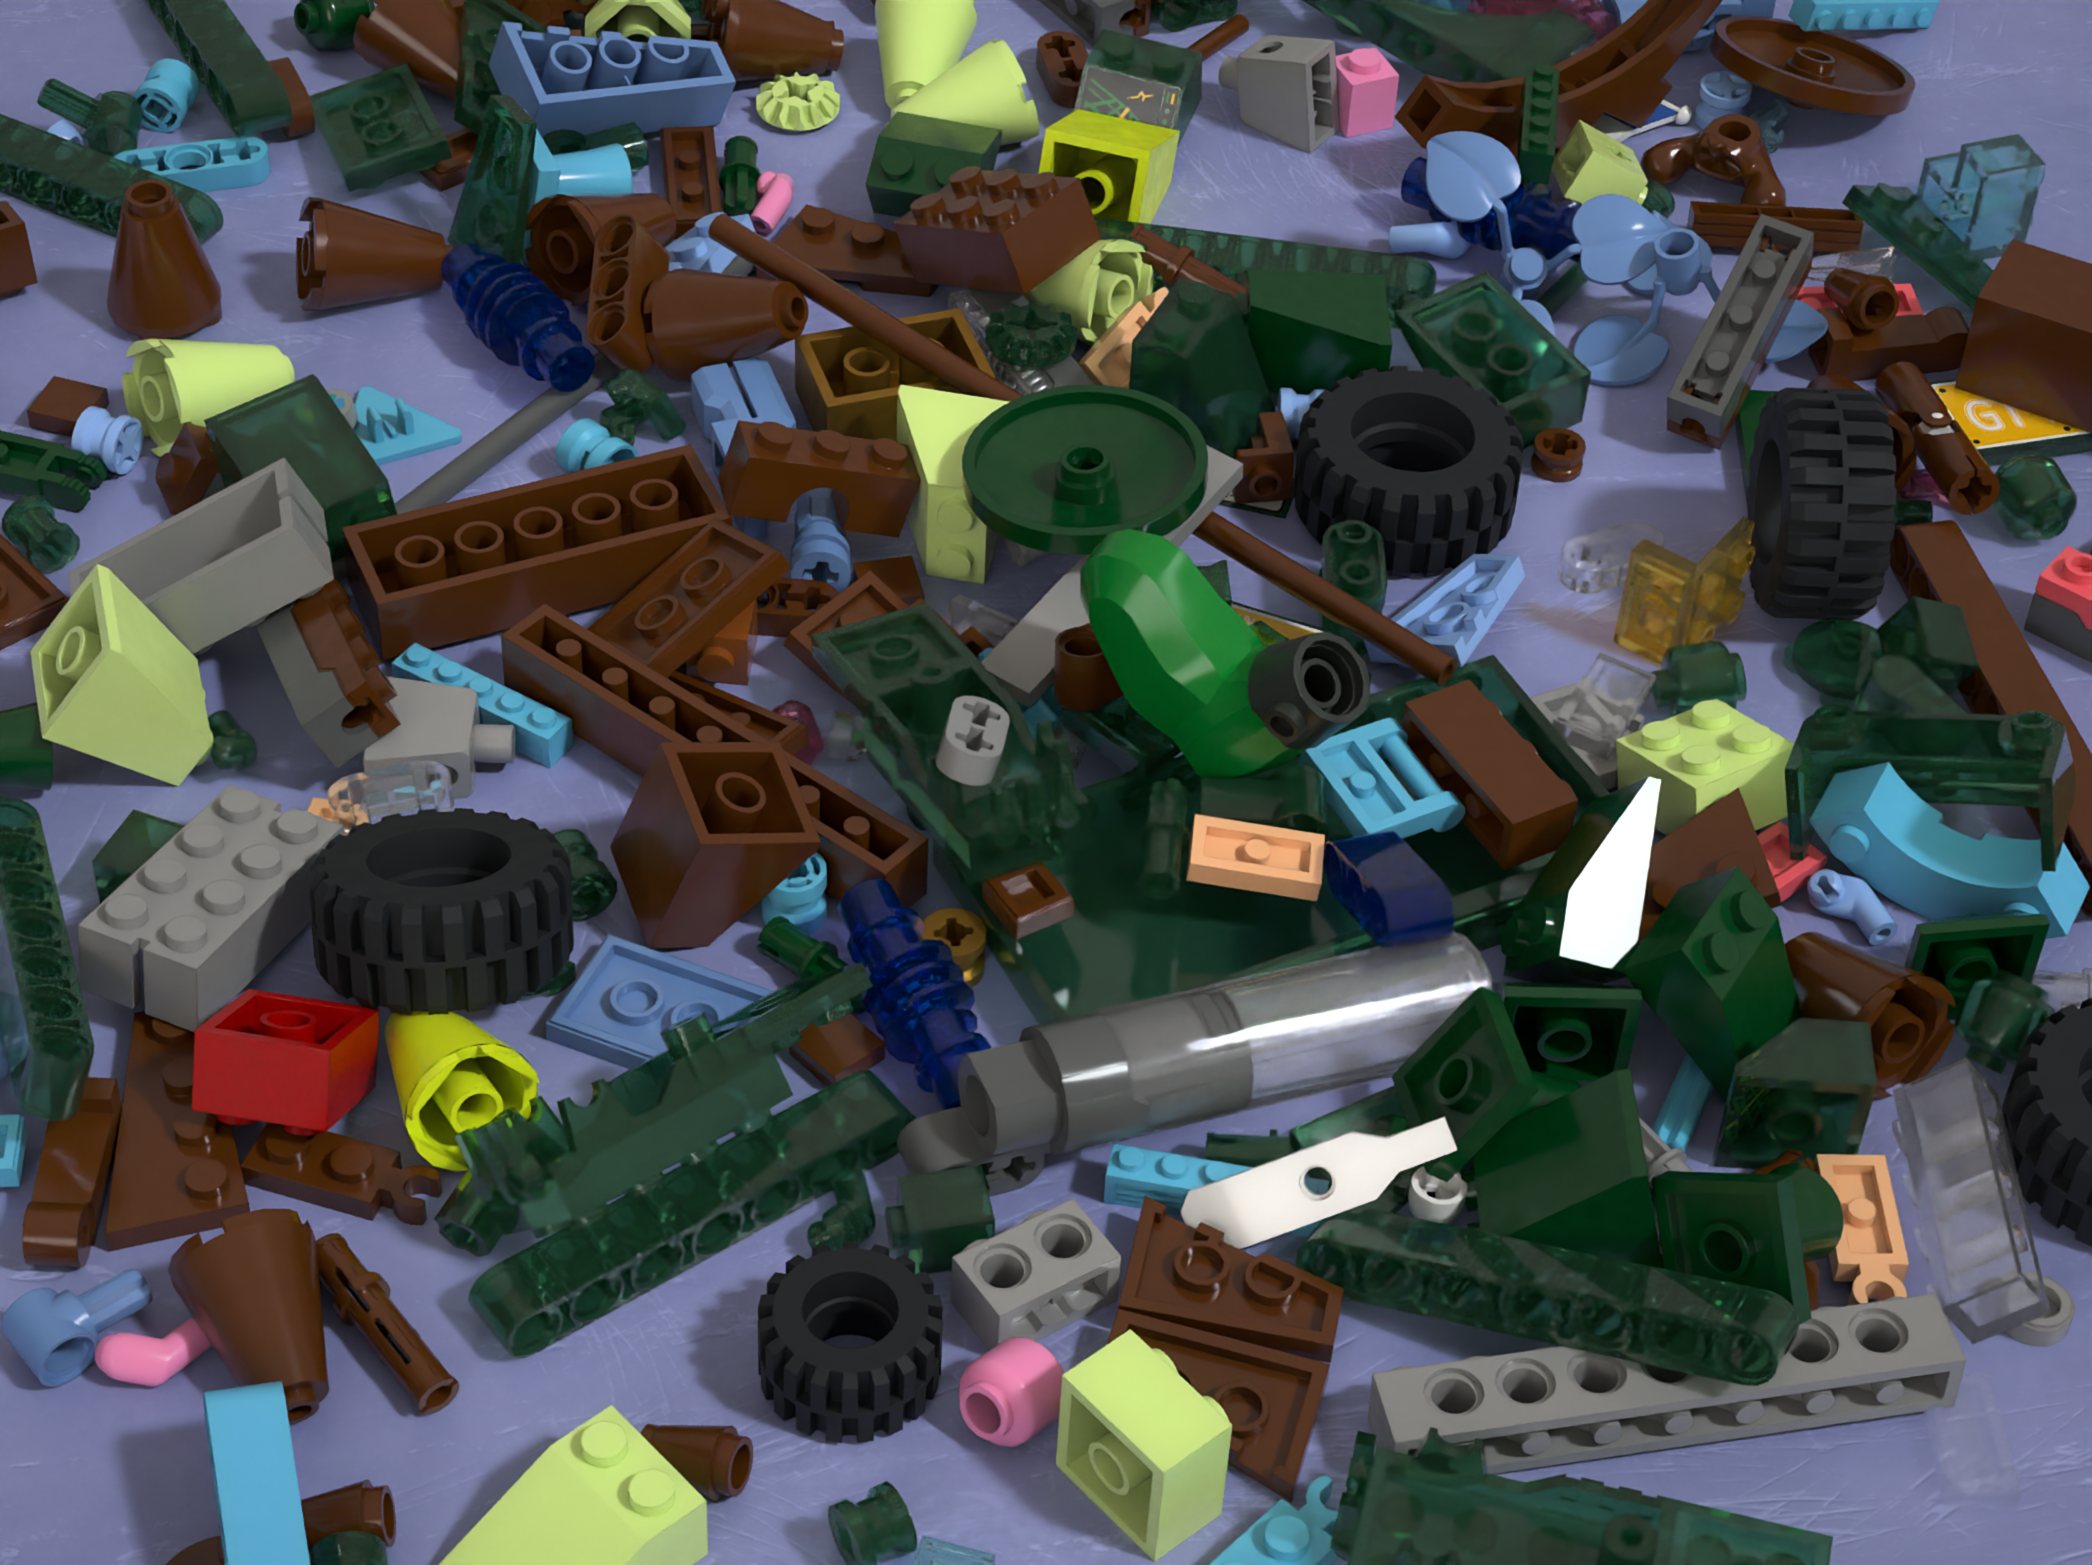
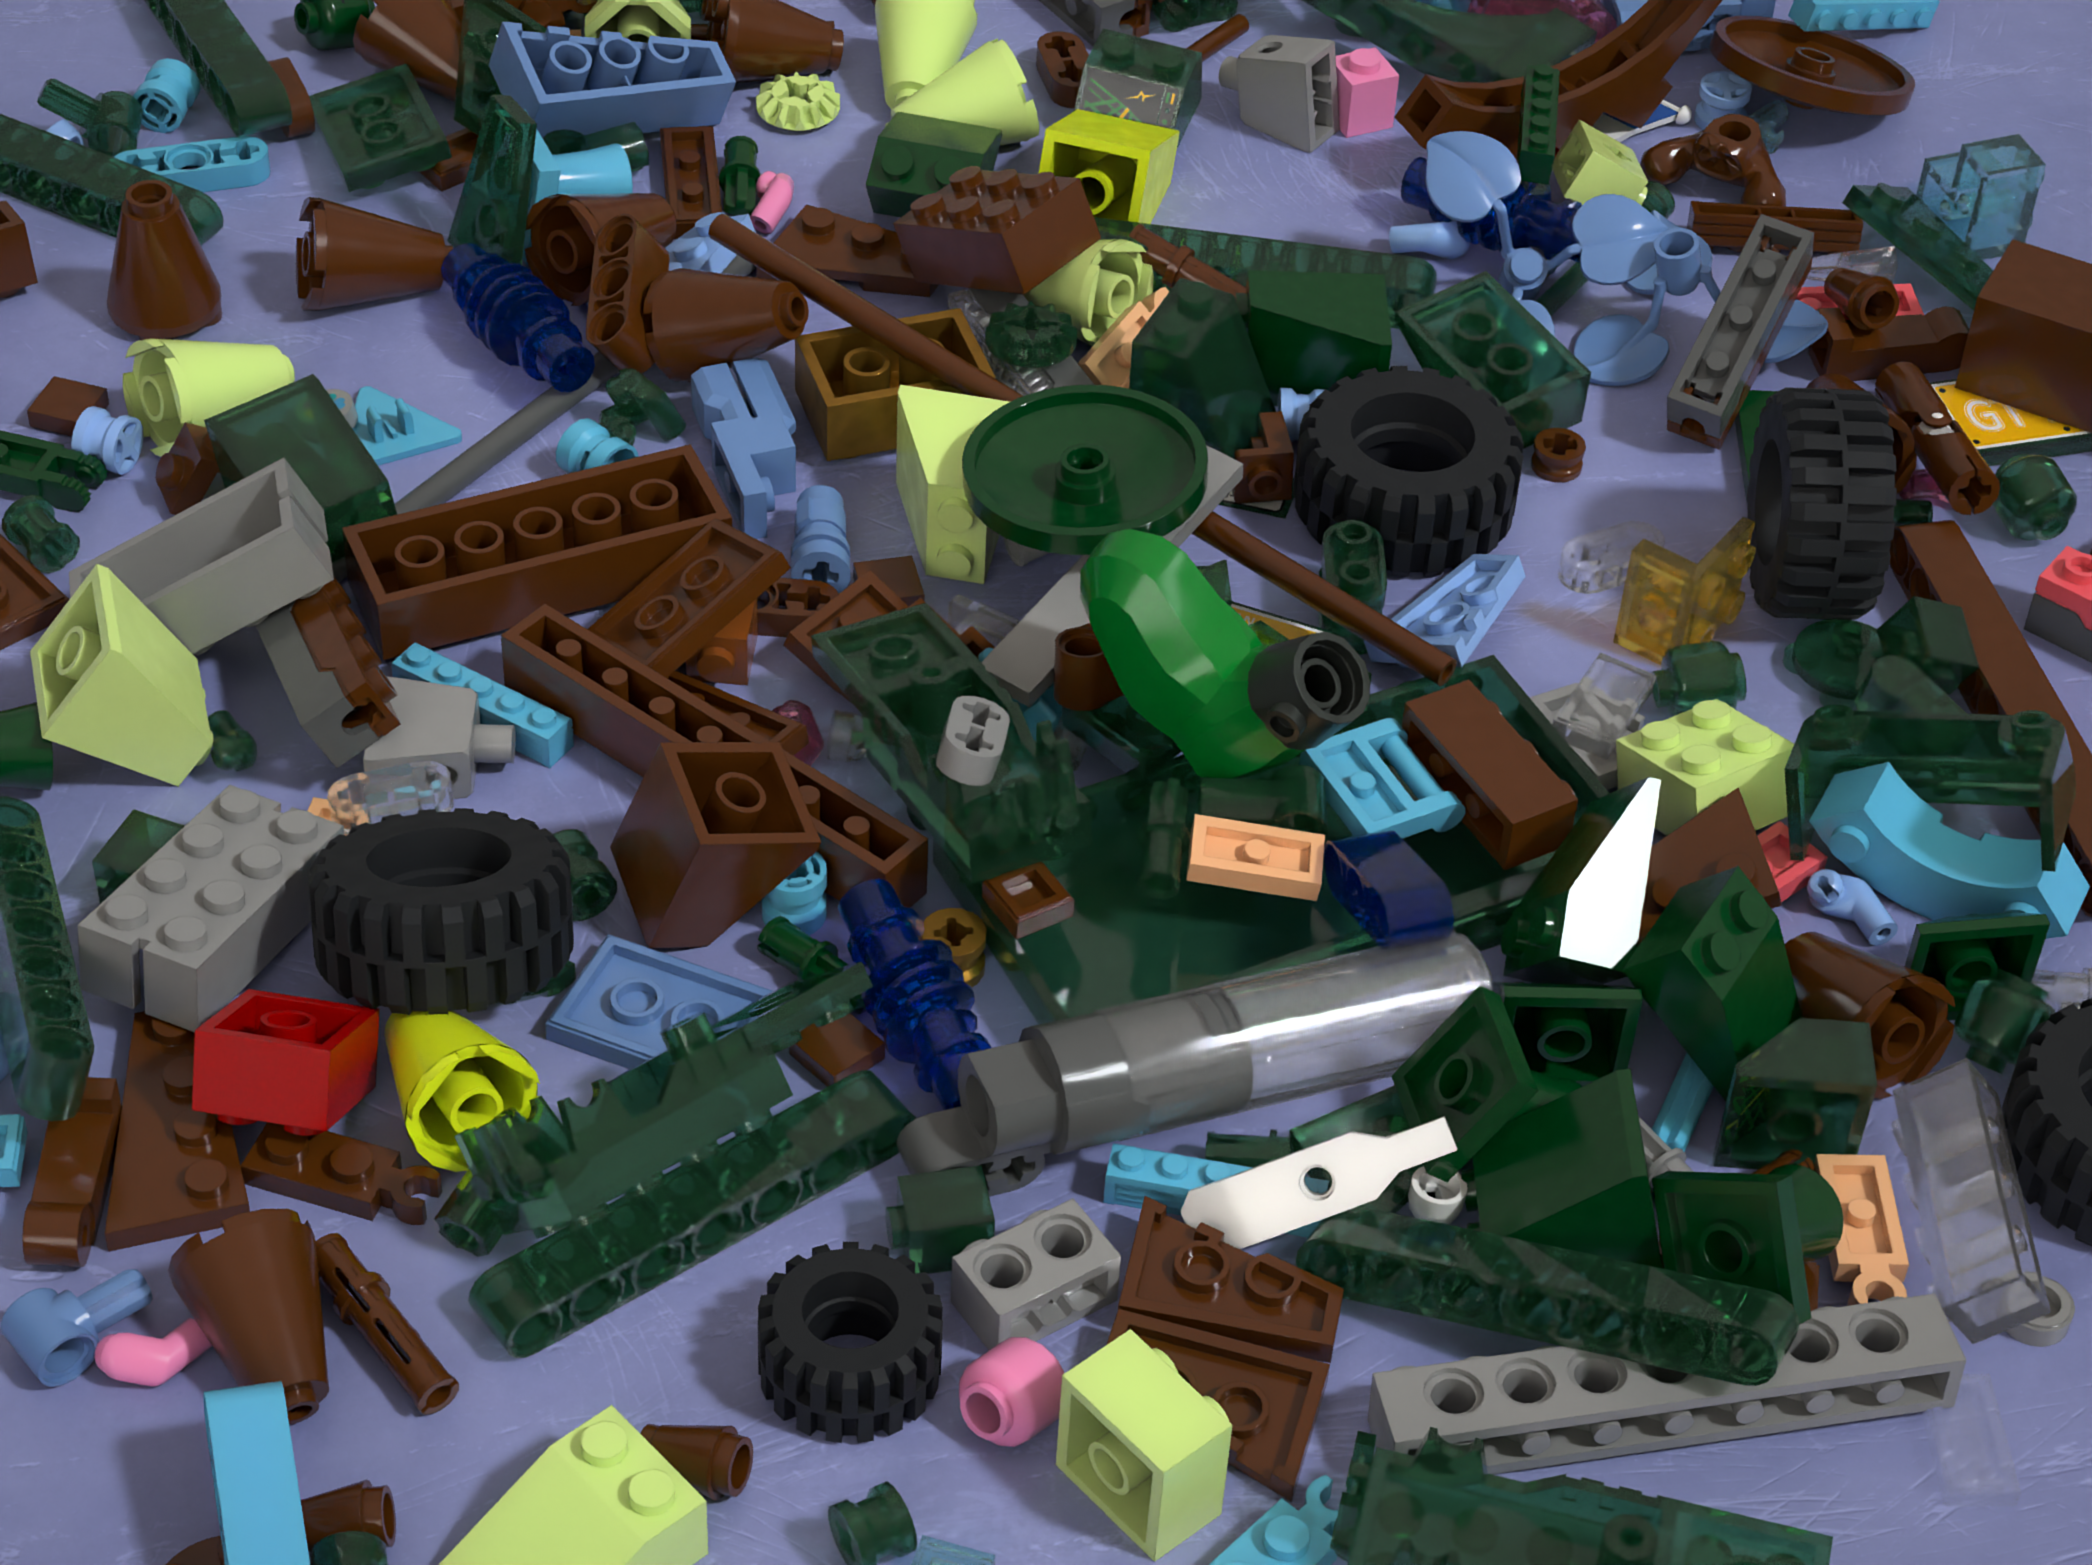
(777, 464): reddish brown arch -> none
(850, 1218): clear green arm -> none

